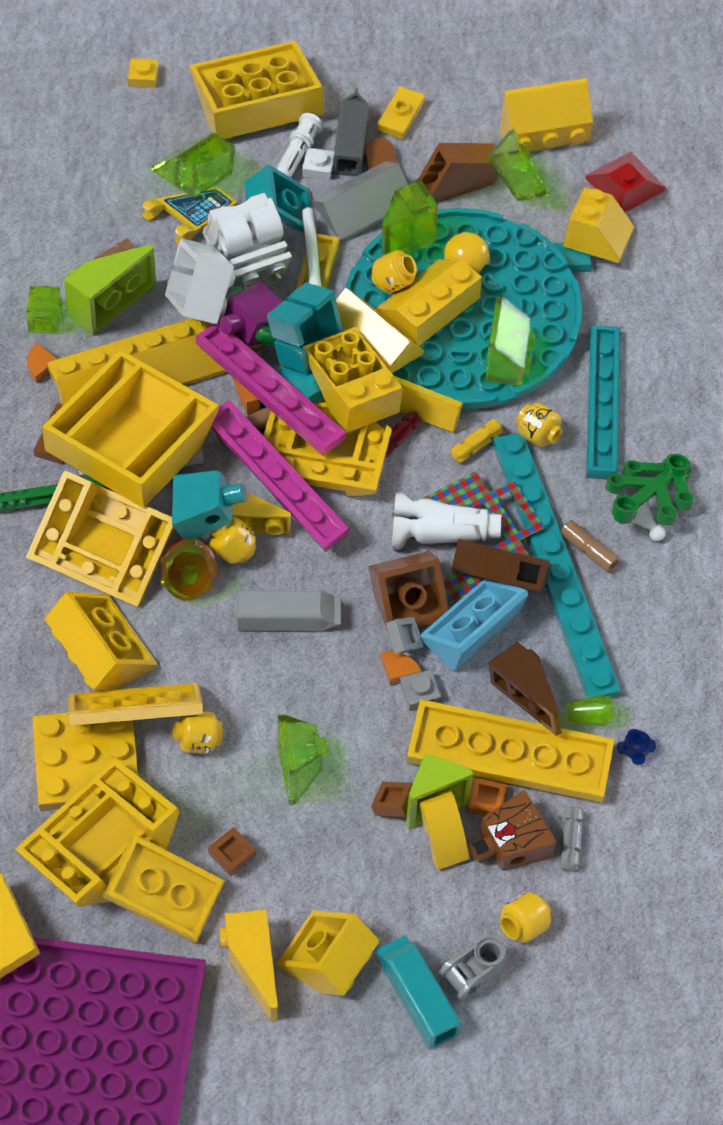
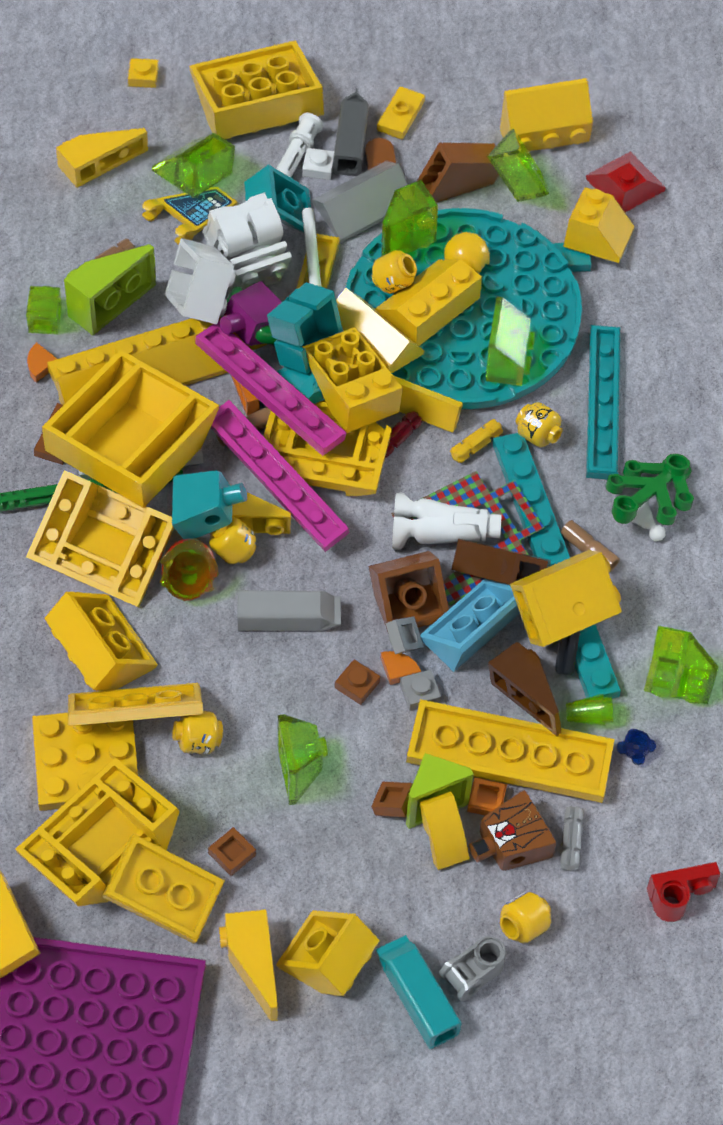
(98, 153): none -> yellow slope
(357, 682): none -> dark orange plate
(565, 601): none -> yellow piece
(679, 885): none -> red plate
(680, 667): none -> clear neon green slope

